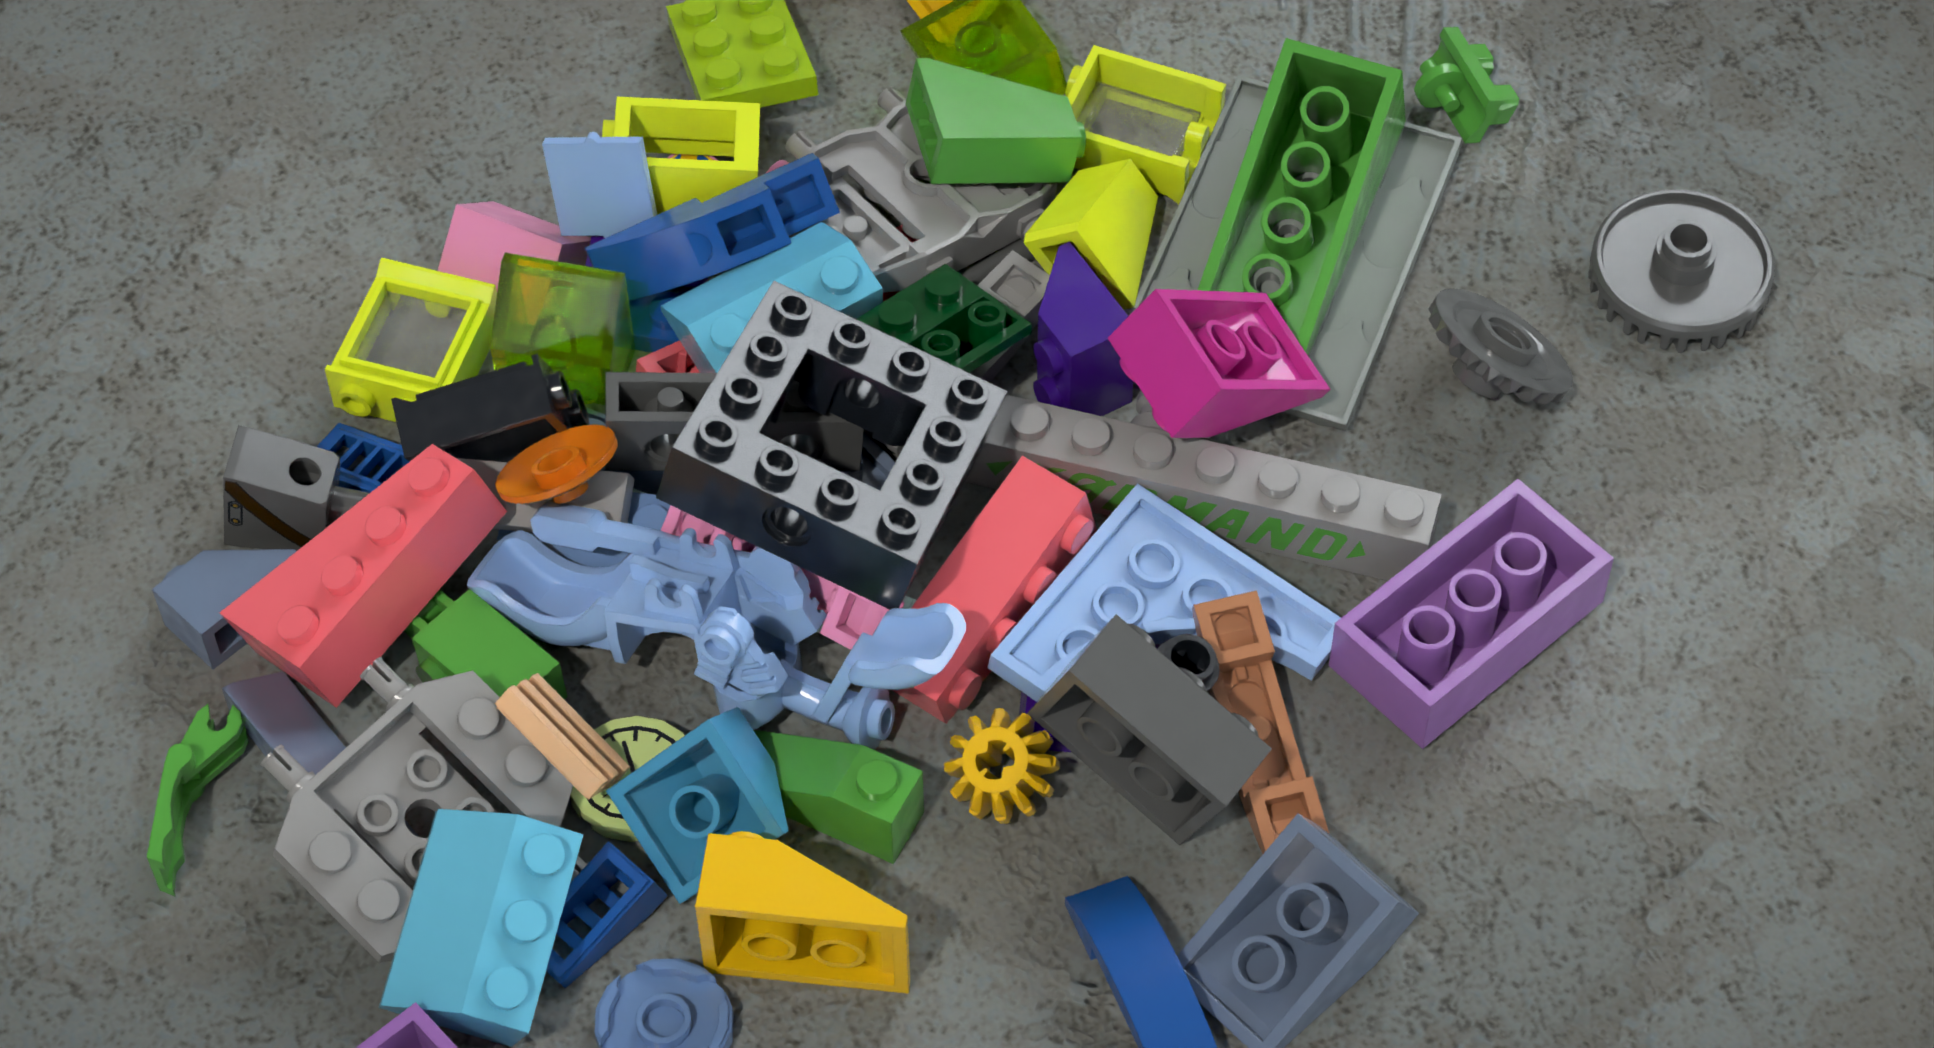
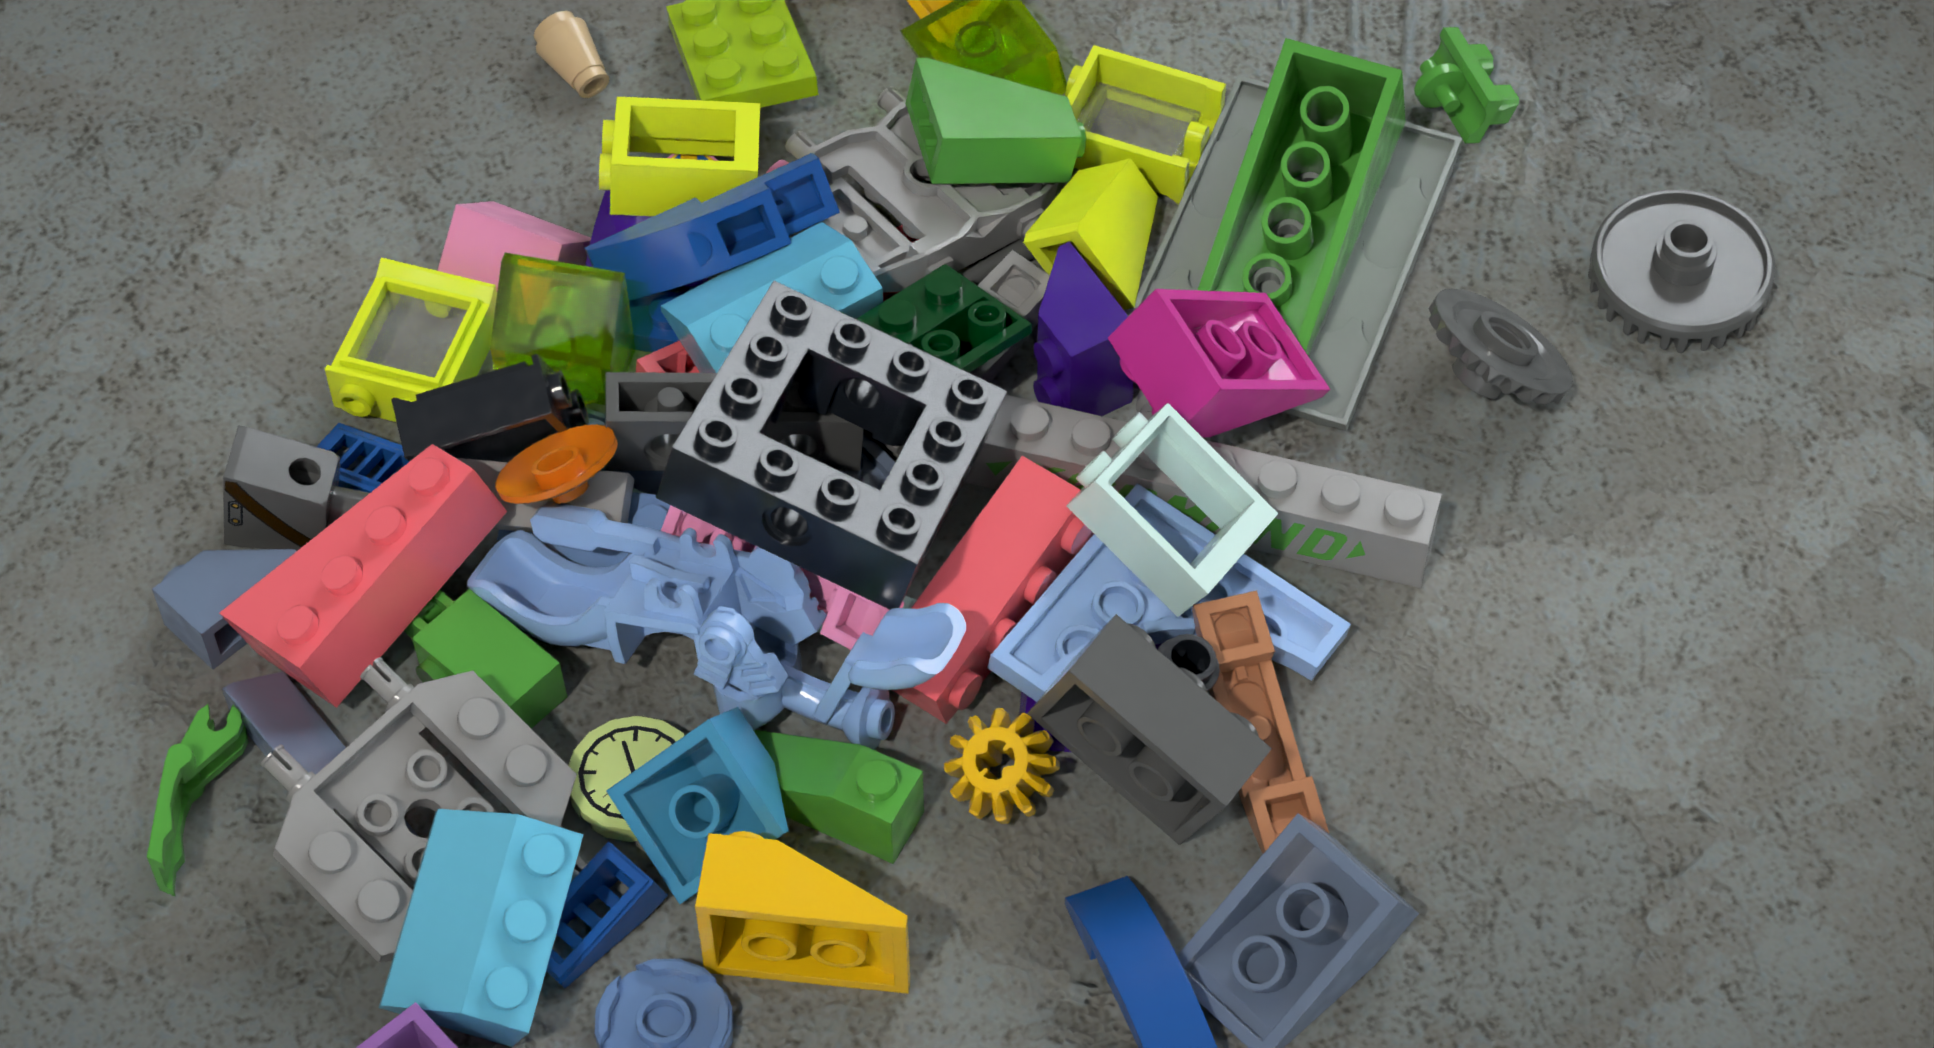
(562, 736): light nougat tile -> none
(570, 51): none -> tan cone
(599, 183): light blue piece -> none
(1202, 477): none -> light aqua window
(1469, 612): medium lavender brick -> none

